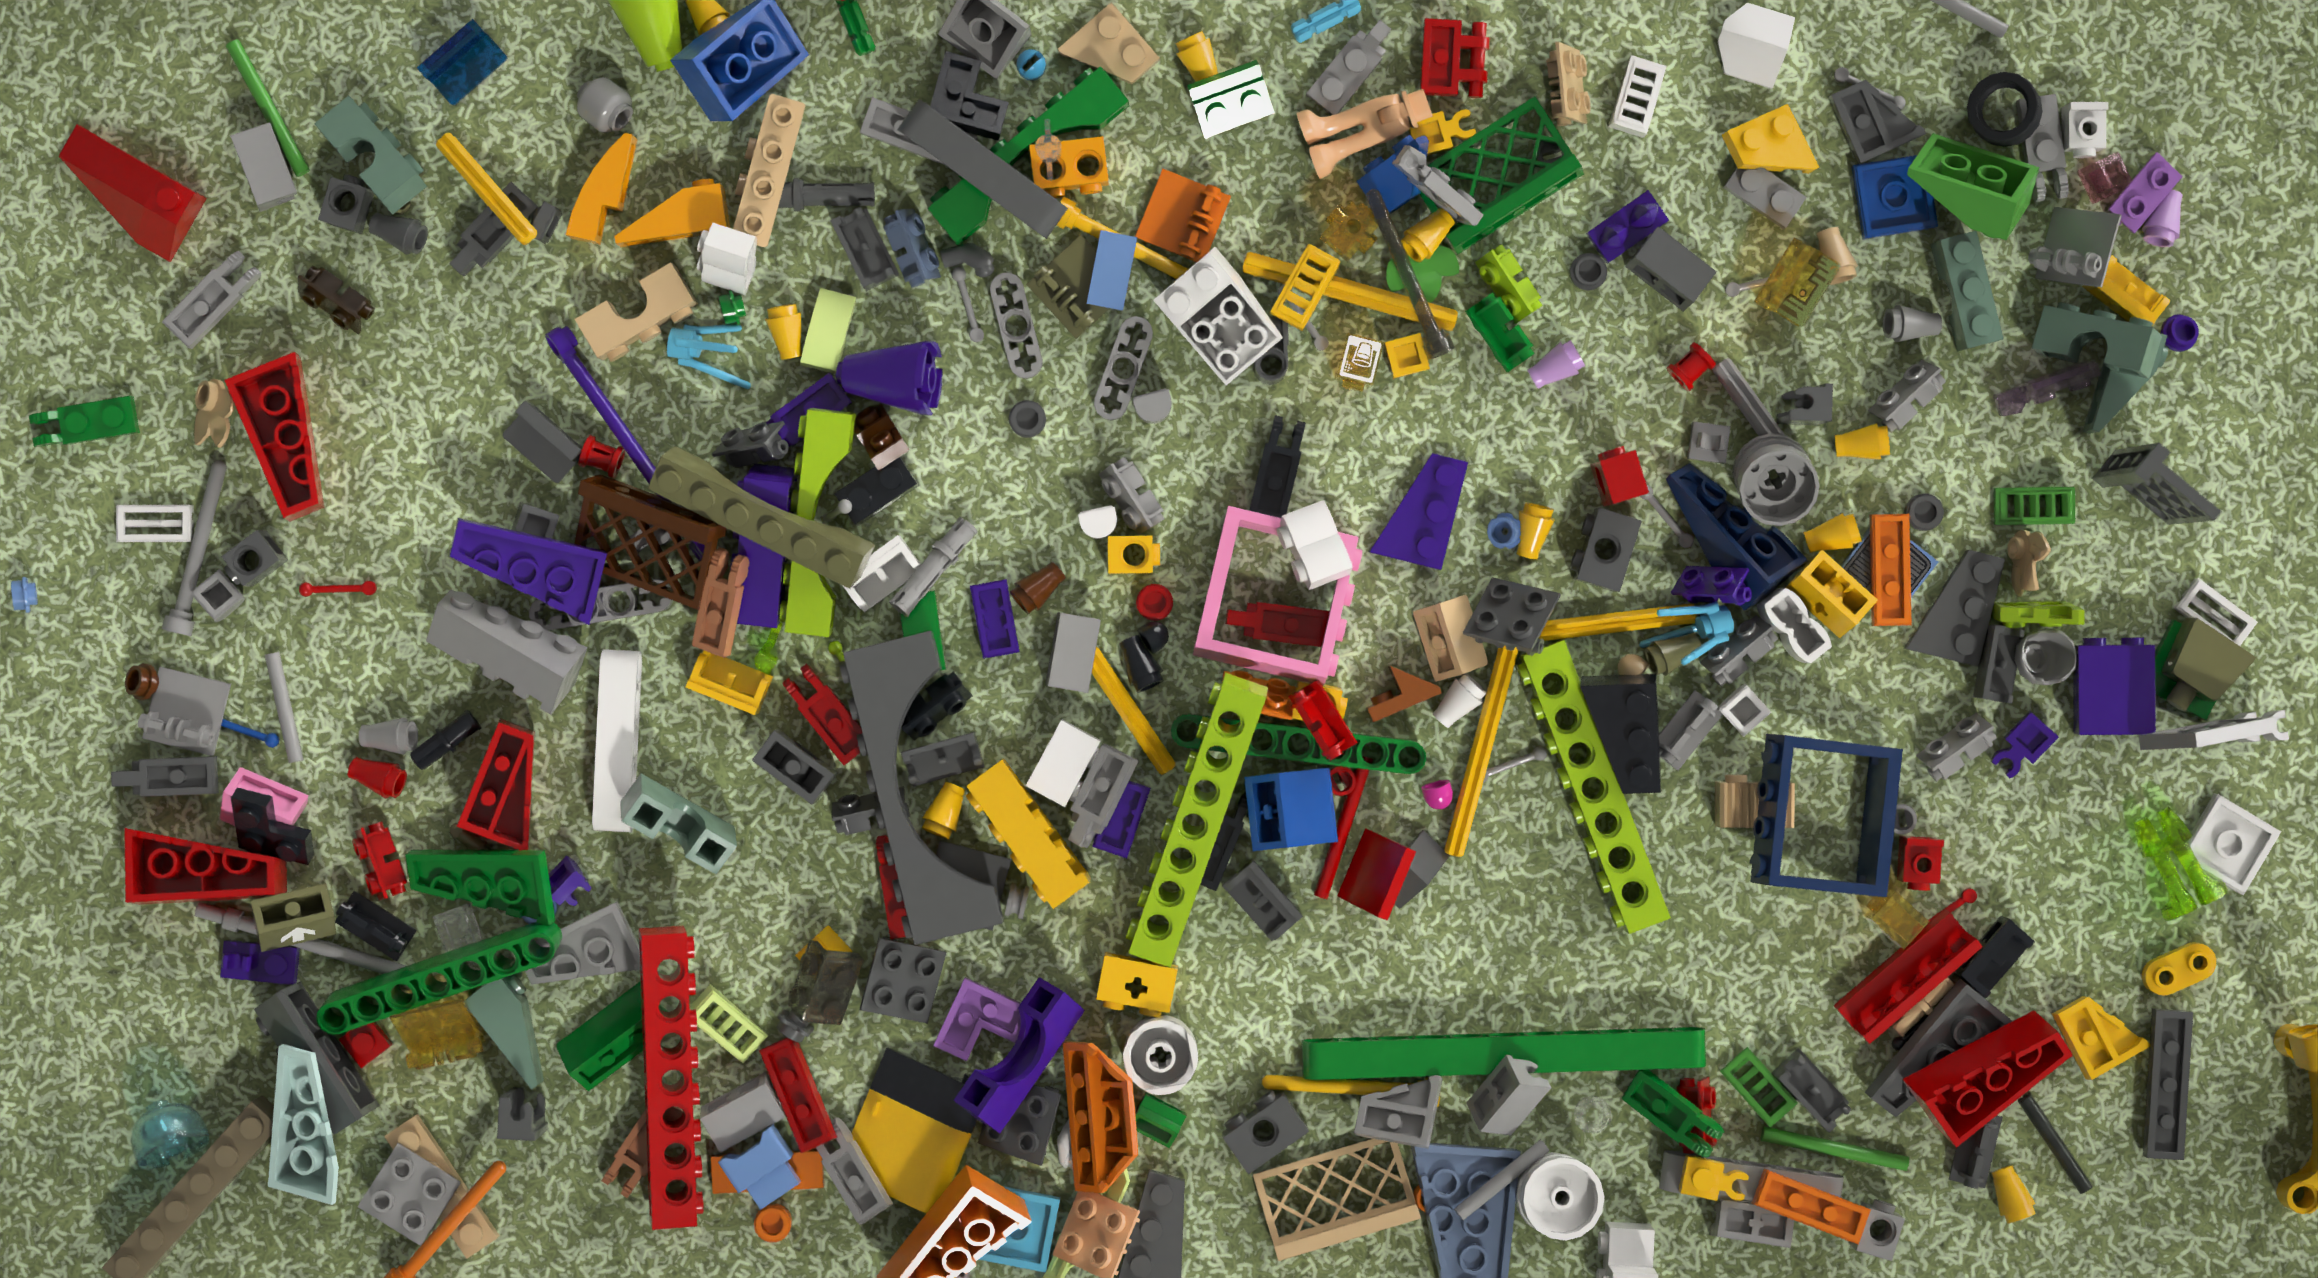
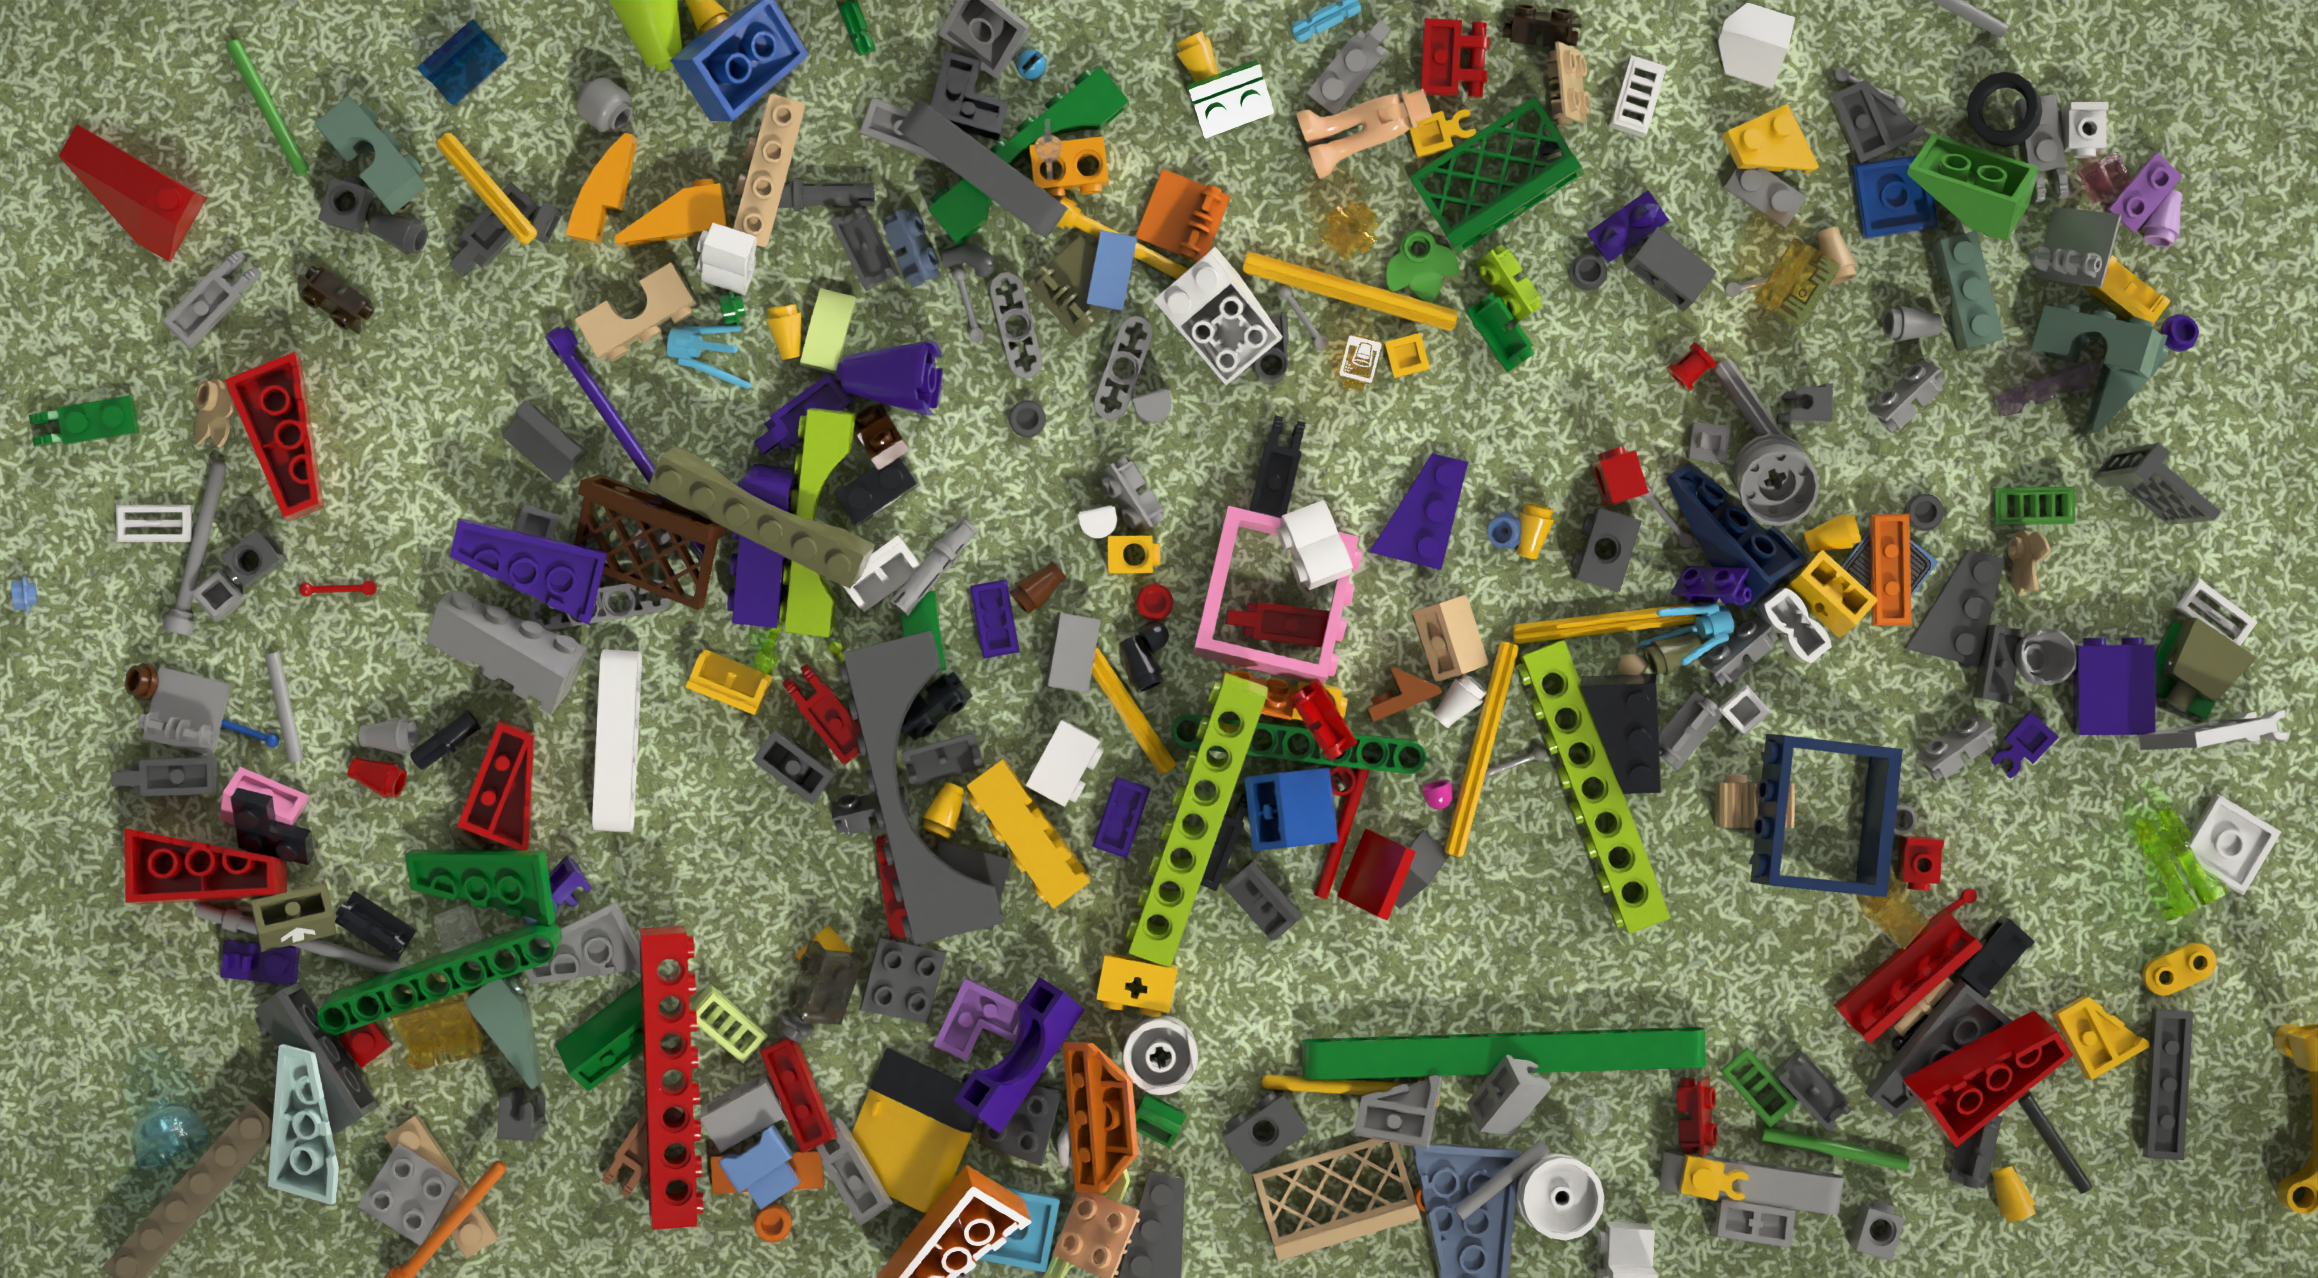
(264, 166): light grey hinge -> none
(381, 875): red hinge -> none
(601, 456): red bush -> none
(701, 834): sand green arch -> none
(720, 604): nougat hinge -> none
(752, 445): dark grey hinge -> none
(844, 507): light grey hinge -> none
(1017, 901): light grey bush -> none
(1100, 794): light grey hinge -> none
(1112, 44): tan wing -> none
(1323, 261): yellow slope -> none
(1389, 179): blue slope -> none
(1425, 236): yellow cone -> none
(1435, 186): light grey hinge -> none
(1435, 339): clear smoke piece -> none
(1512, 616): dark grey hinge -> none
(1527, 21): none -> dark brown hinge
(1556, 365): lavender cone -> none
(1671, 1112): green hinge -> none
(1811, 1206): orange tile -> none
(1866, 442): yellow cone -> none
(2042, 612): lime wing -> none

